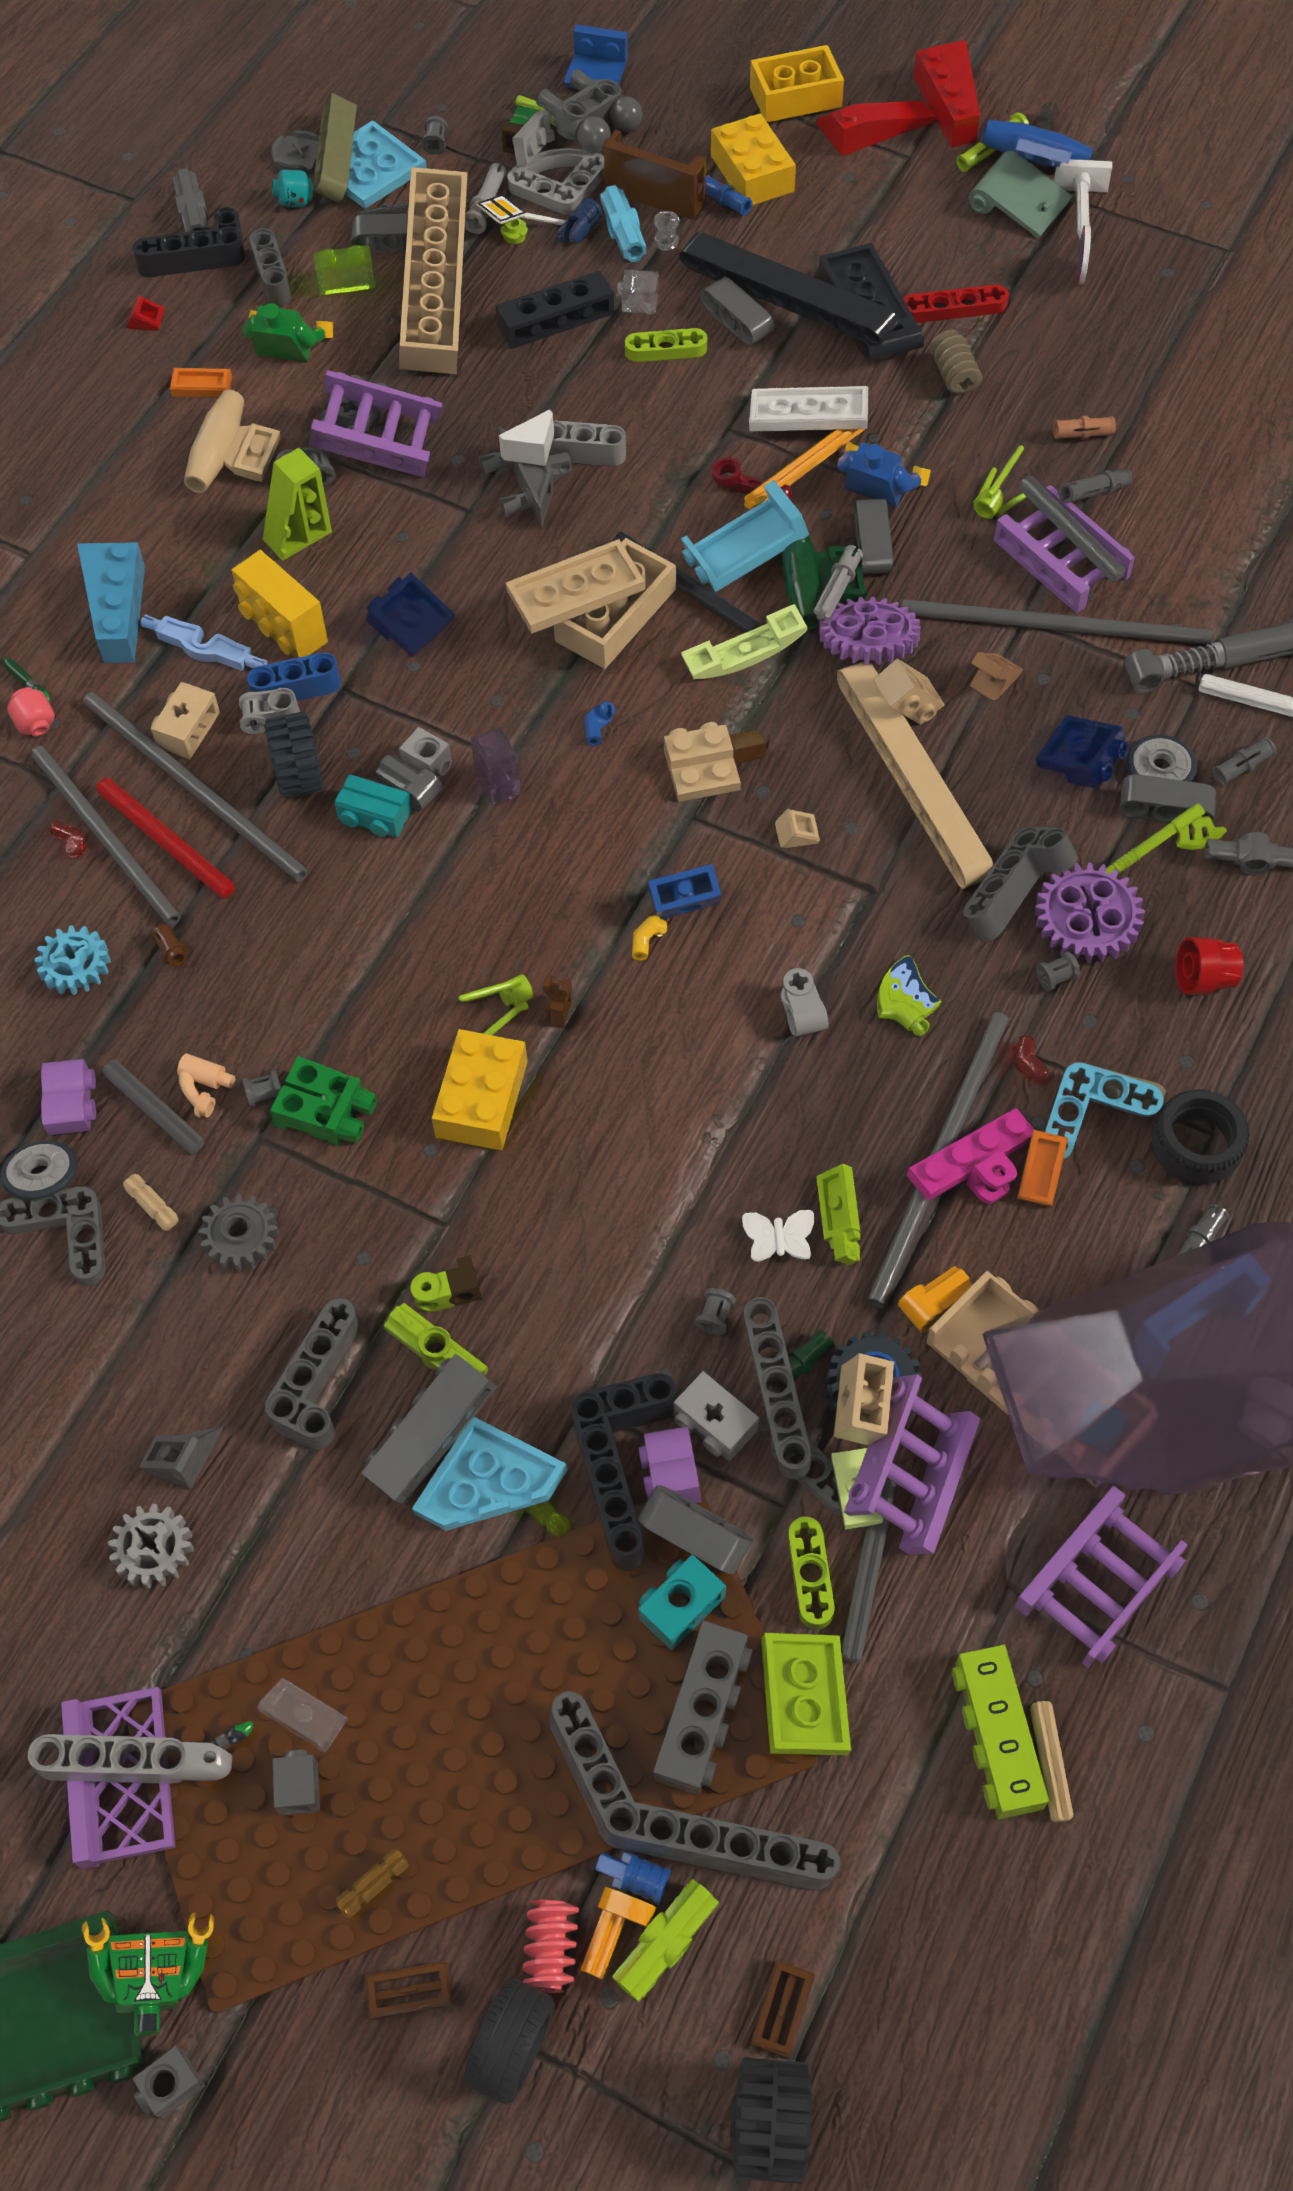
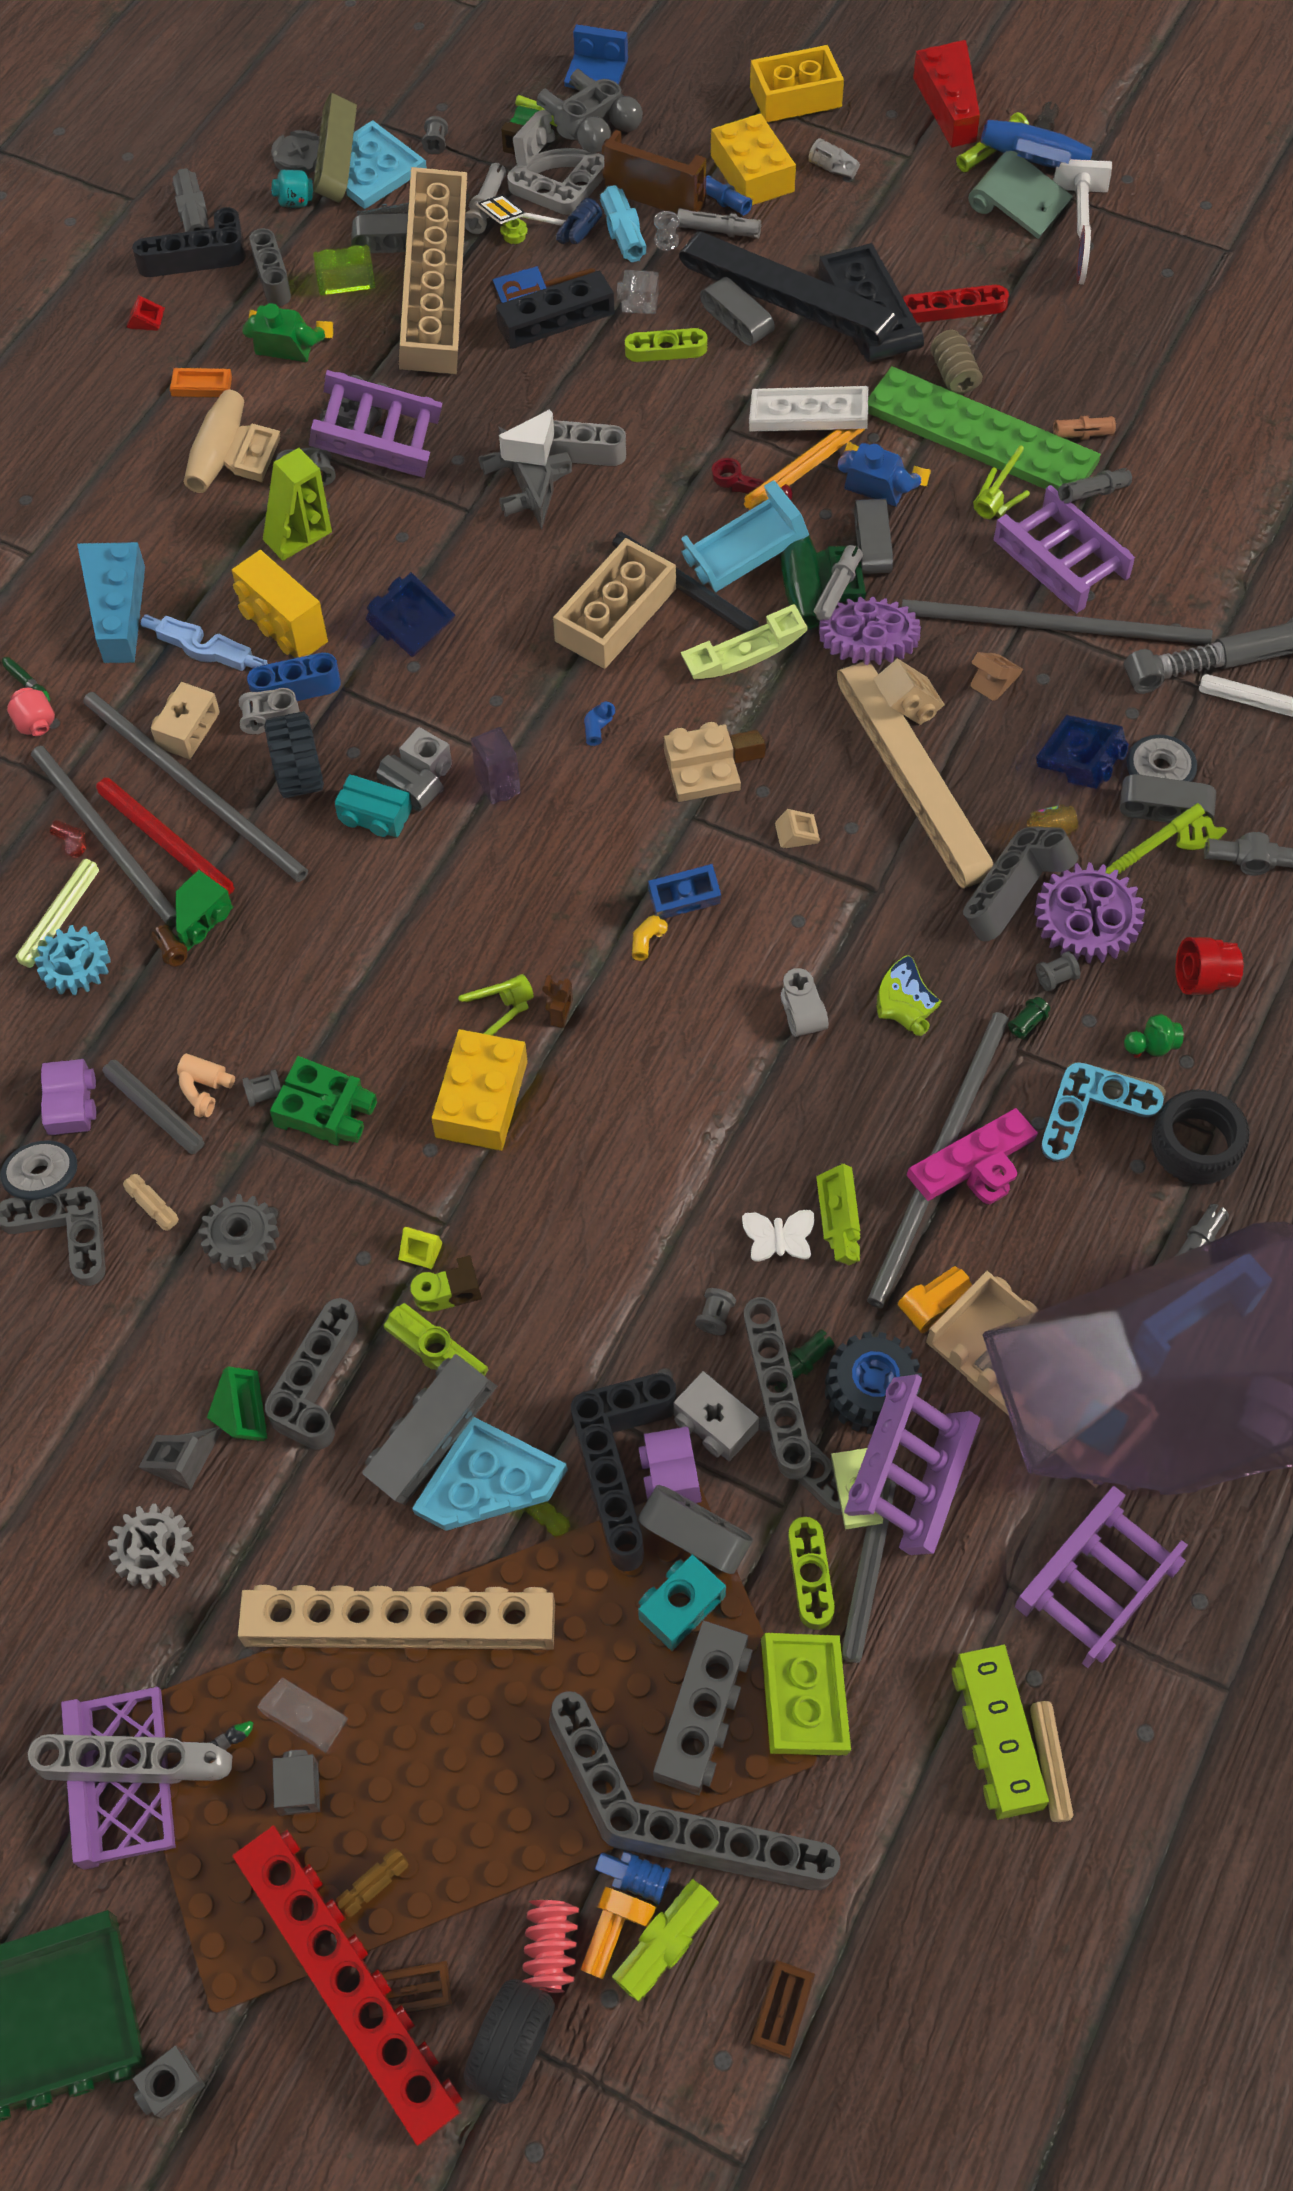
(58, 911): none -> yellowish green axle
(146, 1970): green torso -> none
(199, 908): none -> green slope
(239, 1405): none -> green slope
(257, 1862): none -> red brick
(419, 1247): none -> neon yellow slope
(454, 1632): none -> tan brick
(528, 282): none -> piece
(575, 586): tan plate -> none
(729, 225): none -> light grey pin
(771, 2120): black wheel -> none
(839, 161): none -> light grey hinge
(864, 1399): tan brick -> none
(872, 123): red wedge -> none
(979, 430): none -> bright green plate
(1027, 1062): clear red arm -> none
(1034, 1012): none -> dark green pin
(1042, 1168): orange tile -> none
(1055, 816): none -> clear yellow brick
(1072, 528): dark grey axle -> none
(1158, 1038): none -> green animal
(1228, 770): dark grey pin -> none

